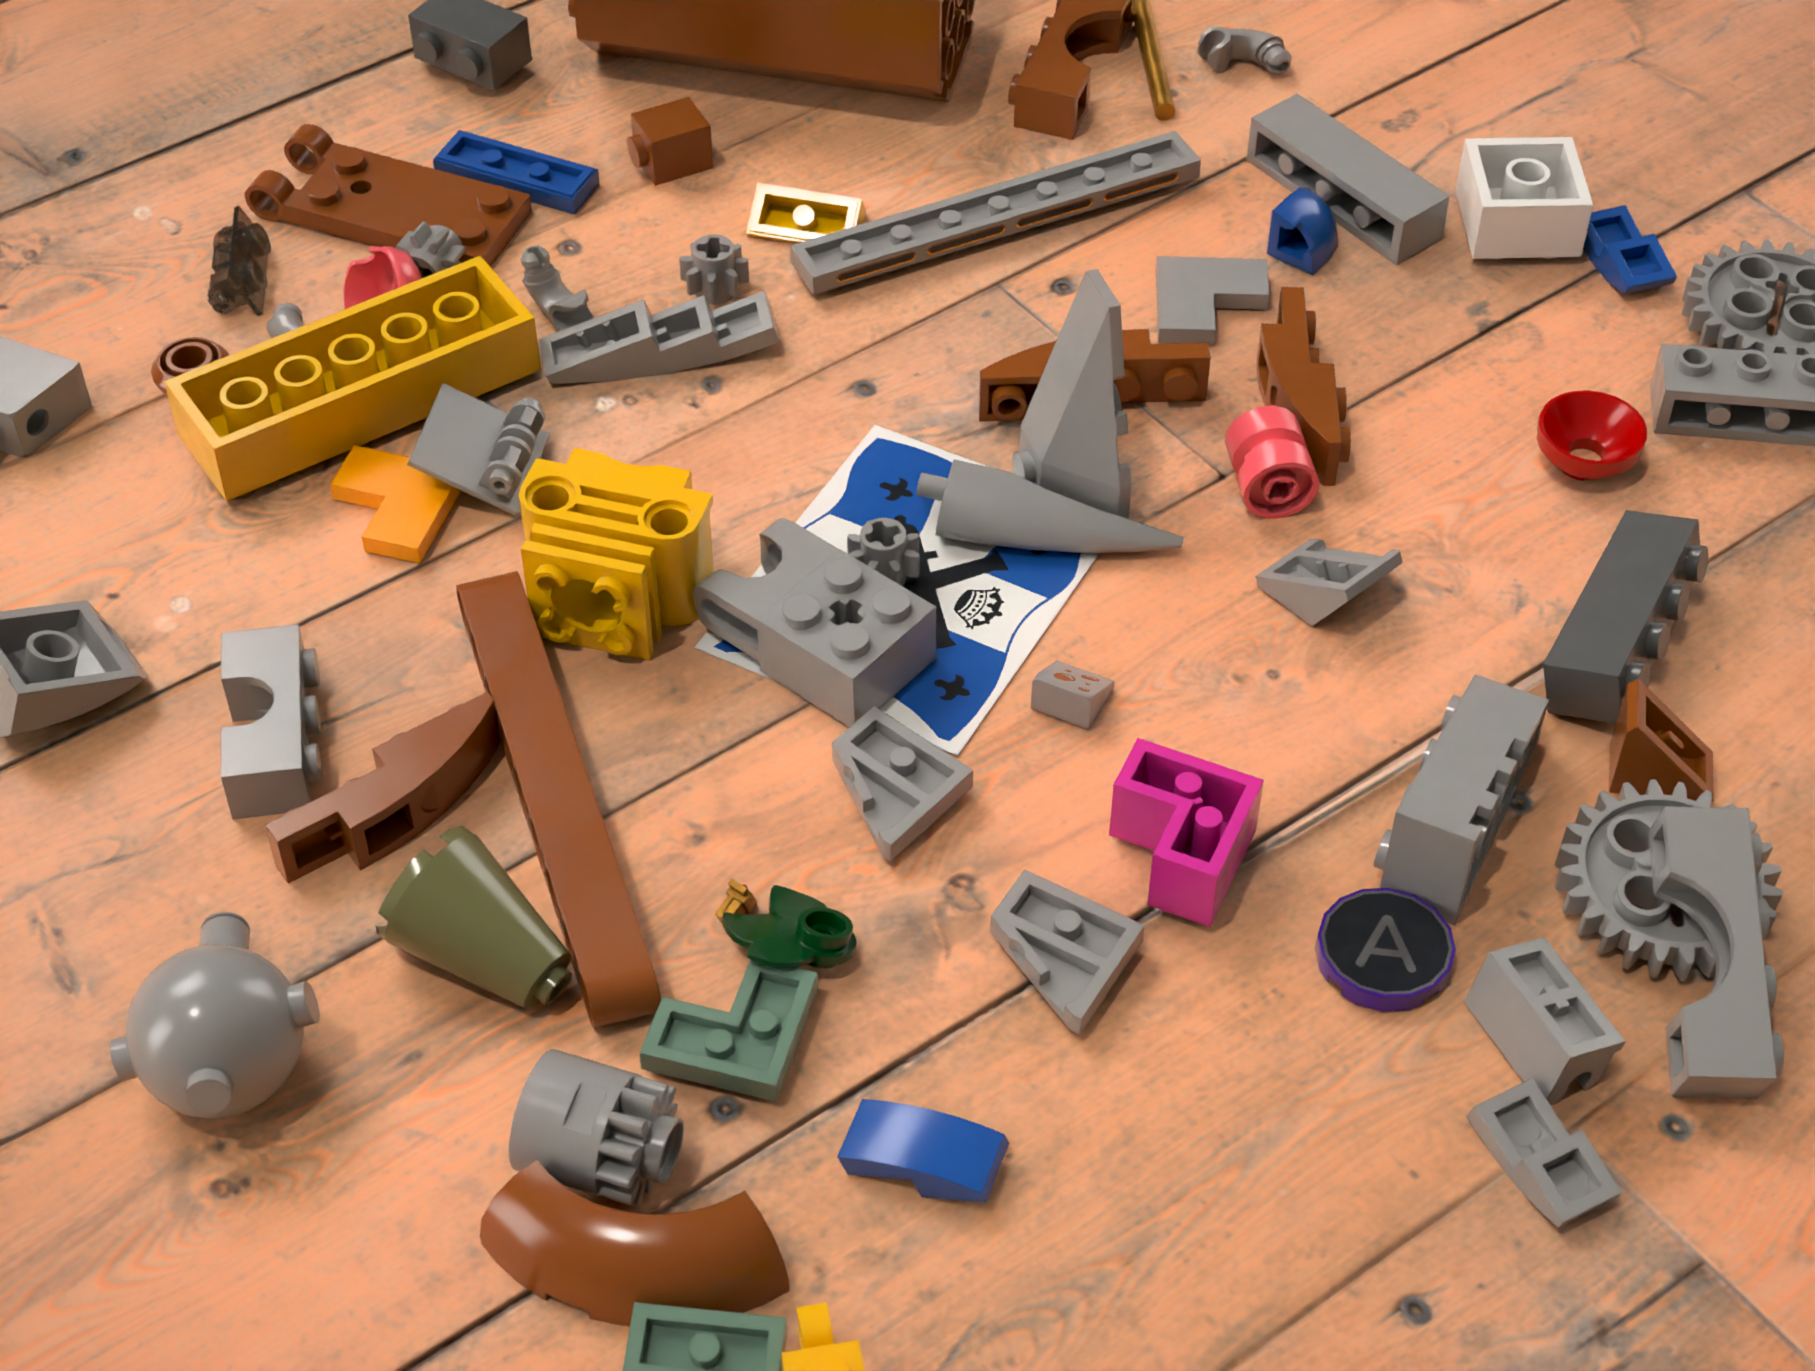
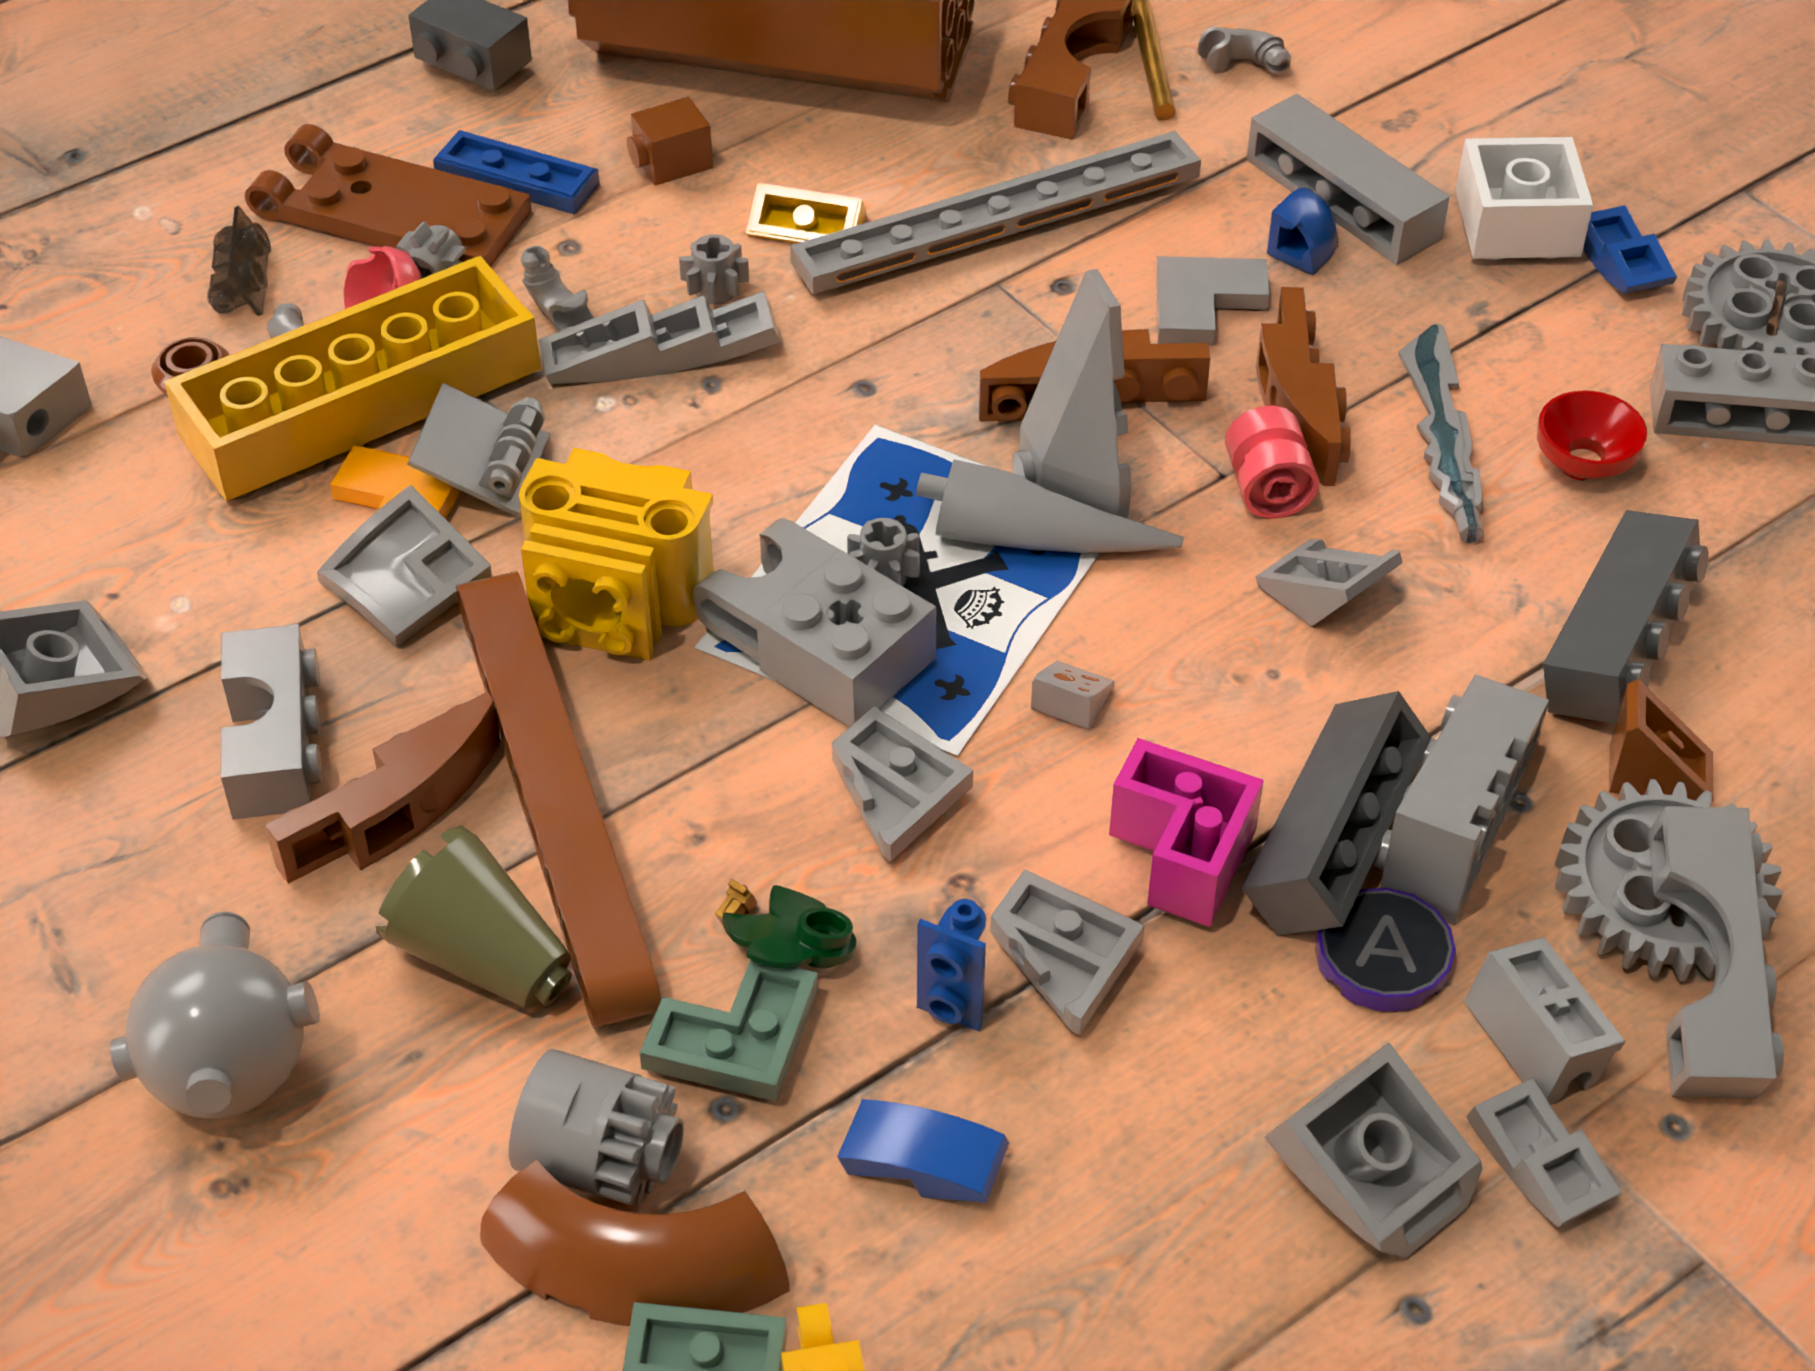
(403, 566): none -> light grey plate
(953, 965): none -> blue hinge
(1337, 815): none -> dark grey brick
(1381, 1155): none -> light grey slope
(1445, 429): none -> light grey sword

